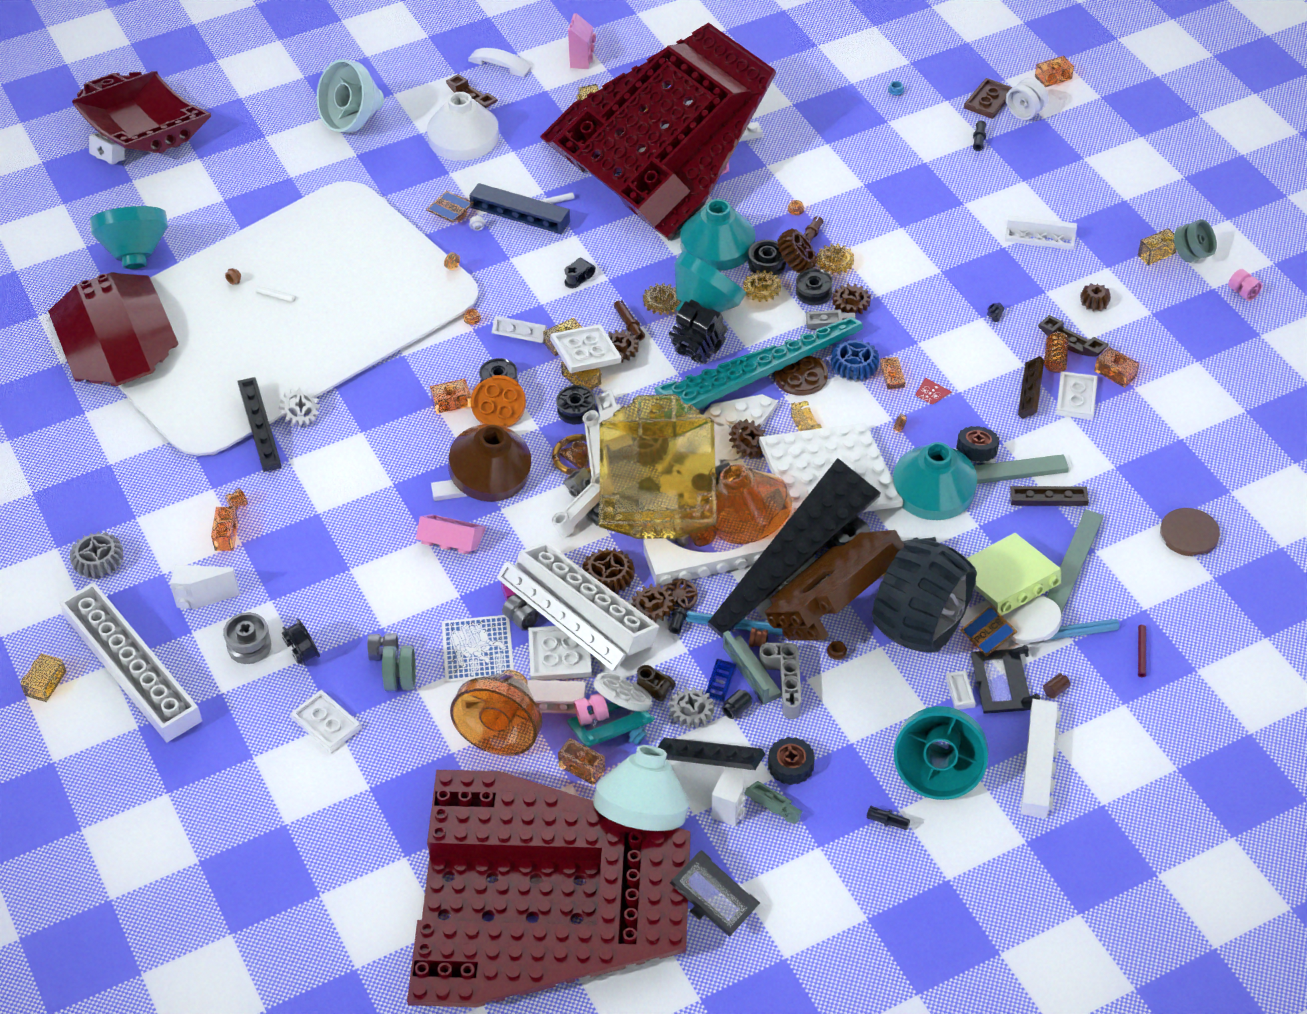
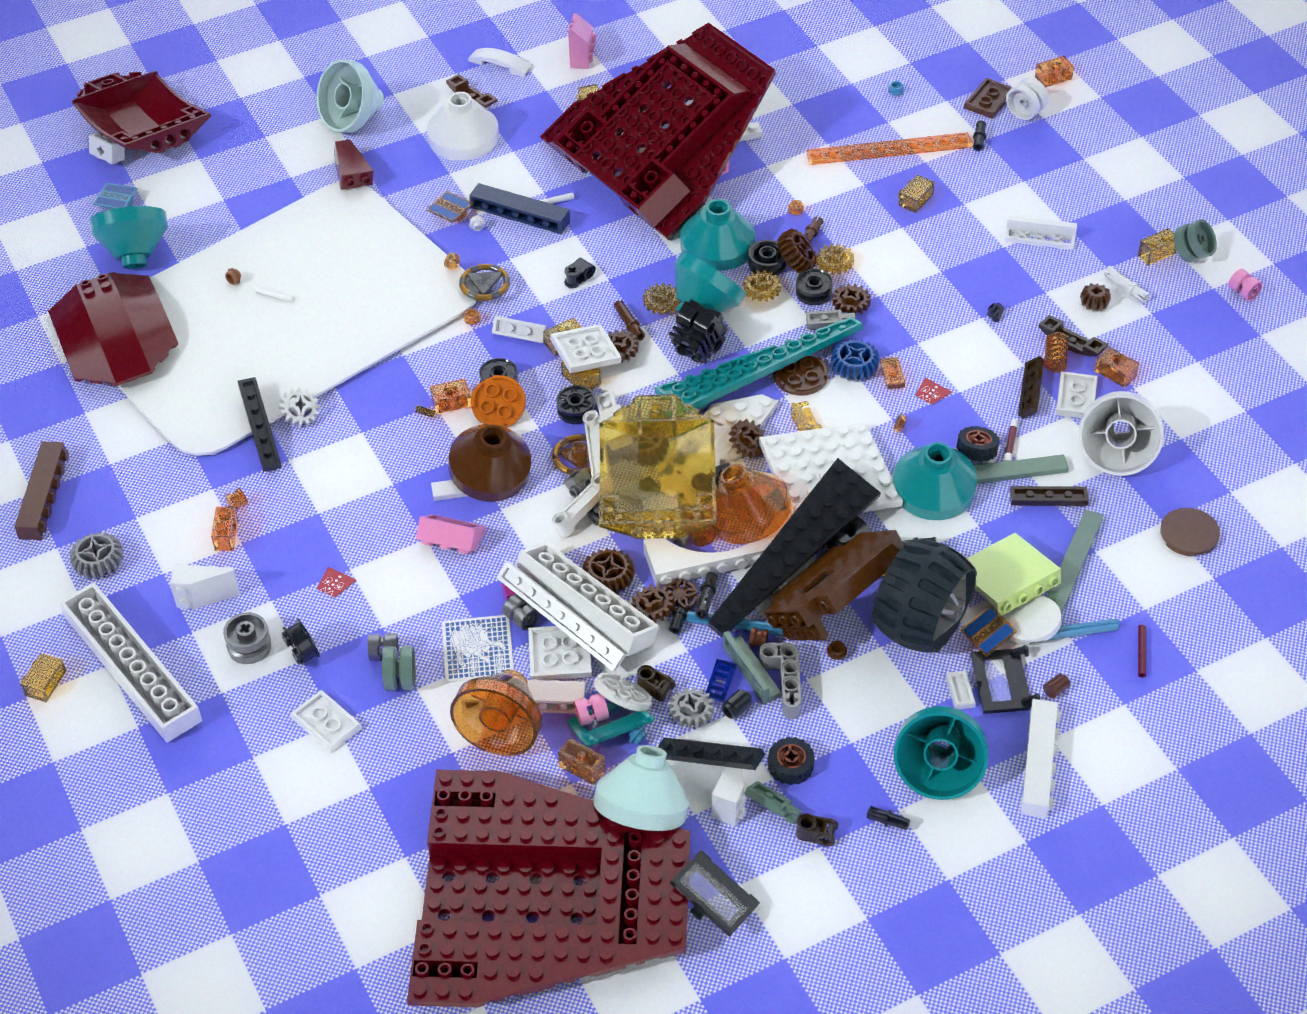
(41, 491): none -> brick
(115, 196): none -> piece
(334, 582): none -> sticker
(351, 166): none -> dark red slope
(425, 411): none -> clear yellow piece
(484, 282): none -> piece
(710, 582): none -> black pin
(817, 829): none -> piece
(888, 148): none -> clear orange plate
(916, 193): none -> clear yellow brick
(1010, 441): none -> bar
(1121, 451): none -> white cone
(1132, 288): none -> white pin

